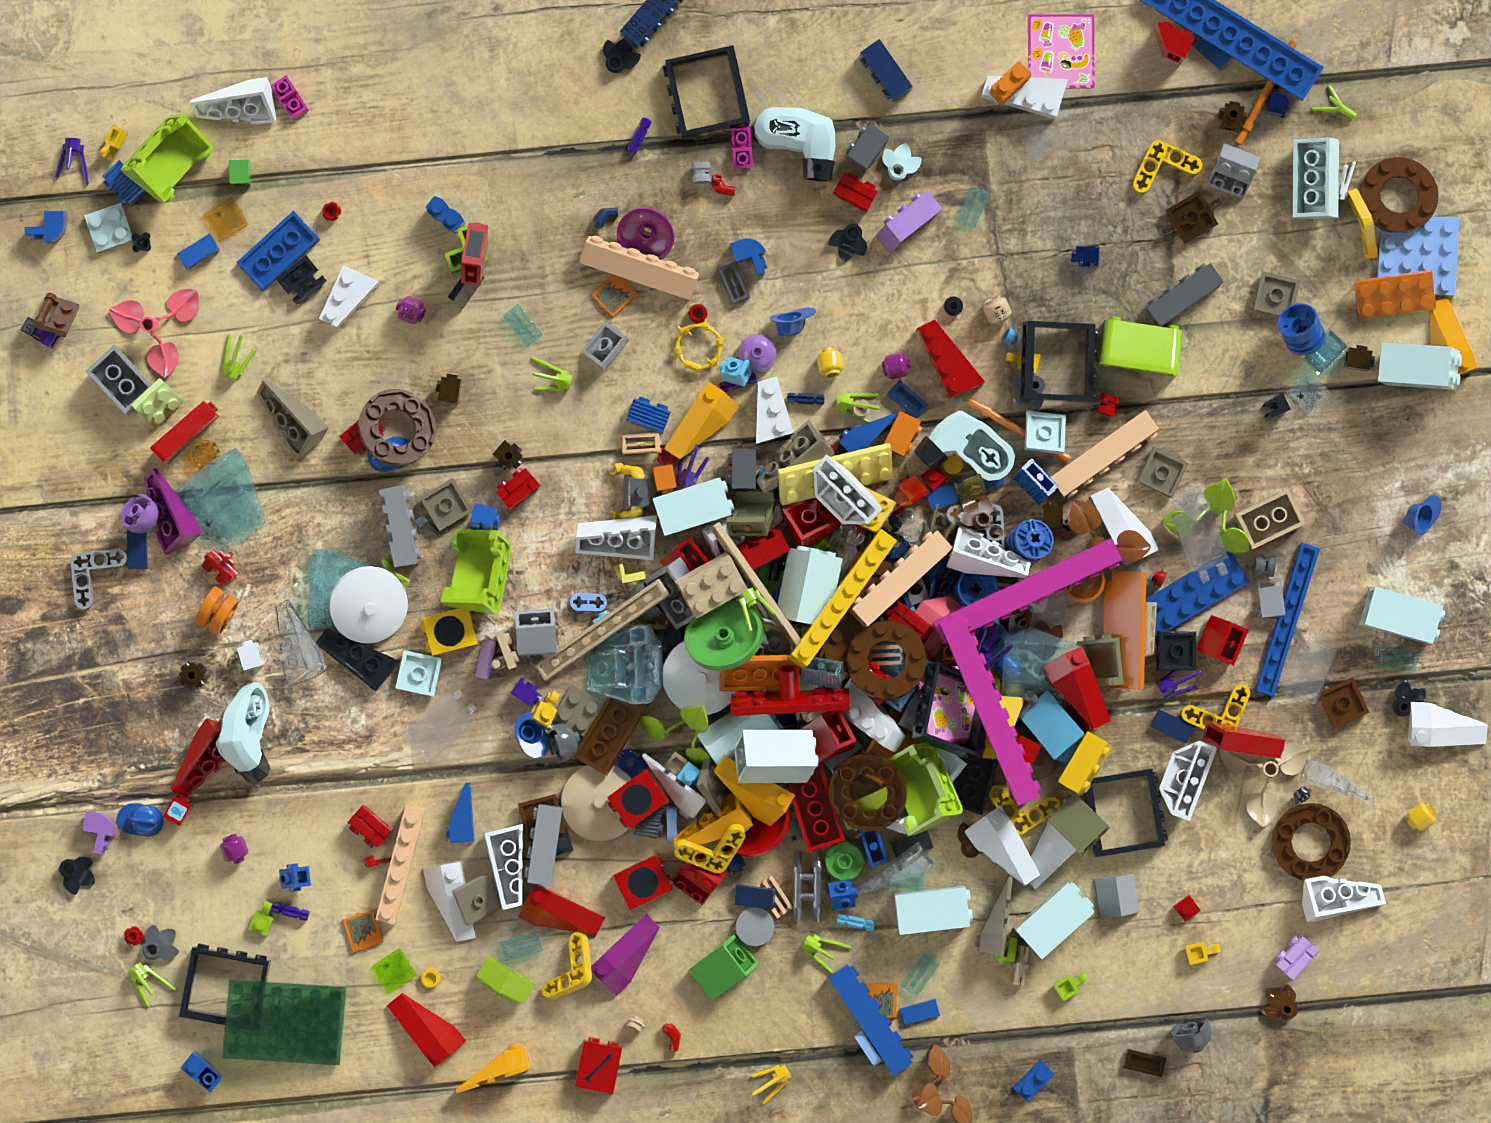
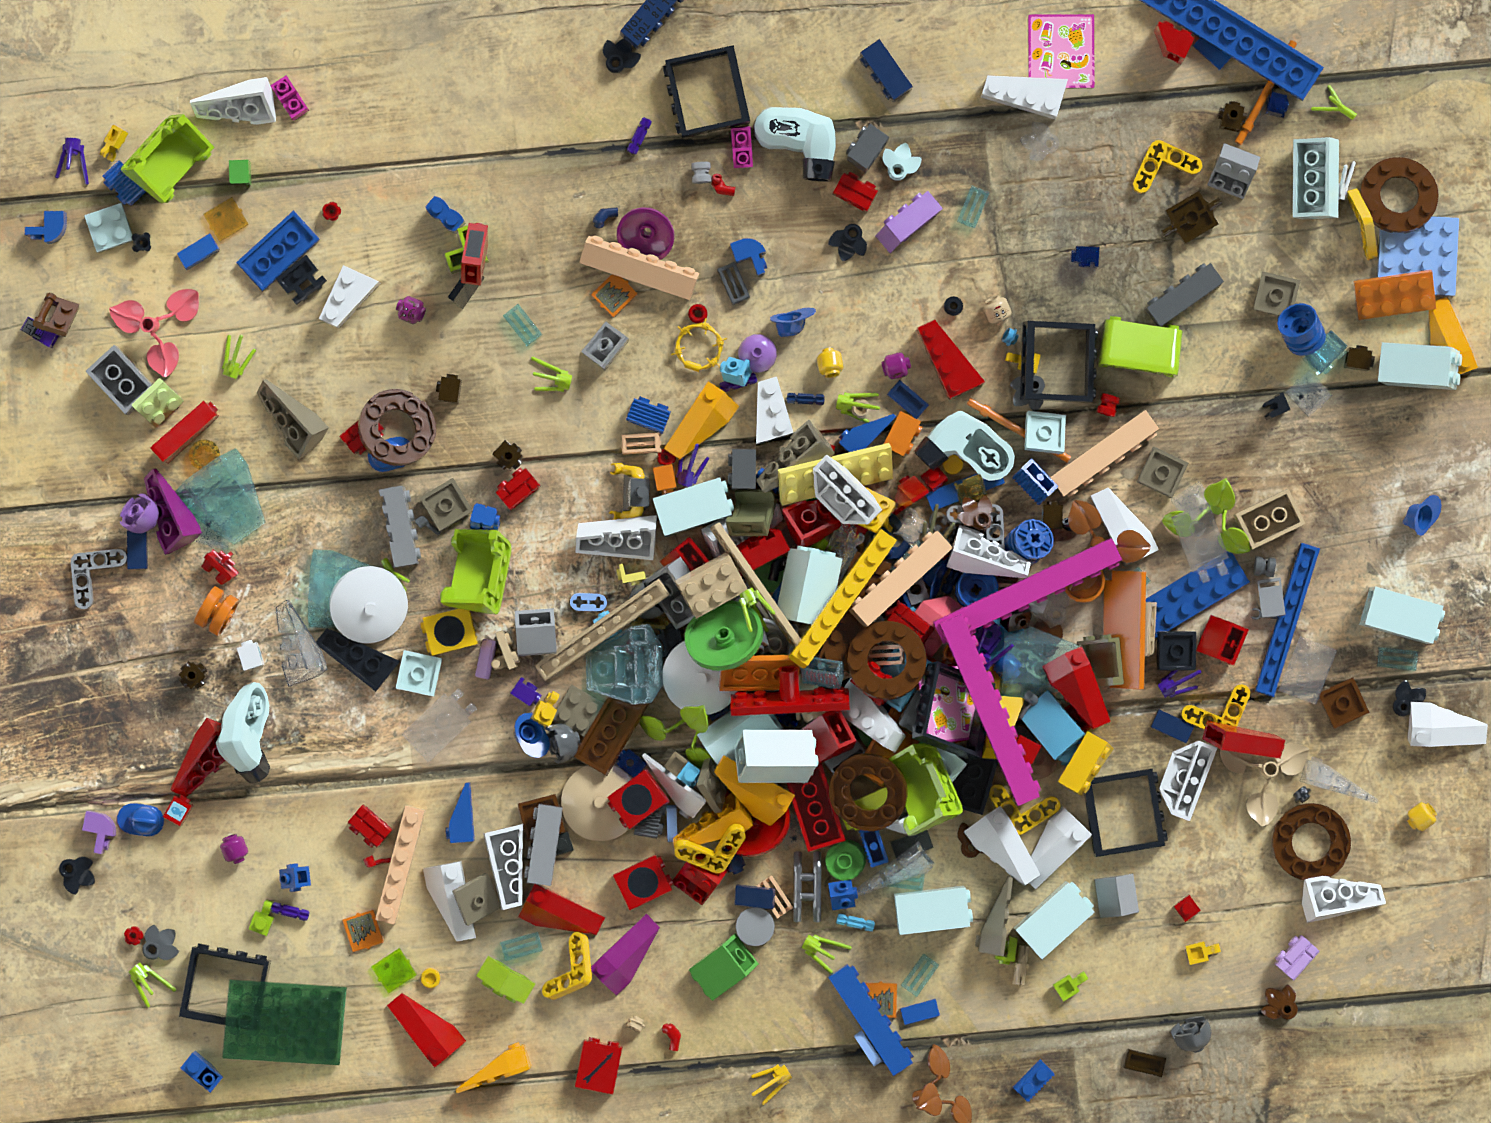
(1010, 83): orange brick -> none
(1078, 823): olive panel -> none
(1159, 577): red plate -> none

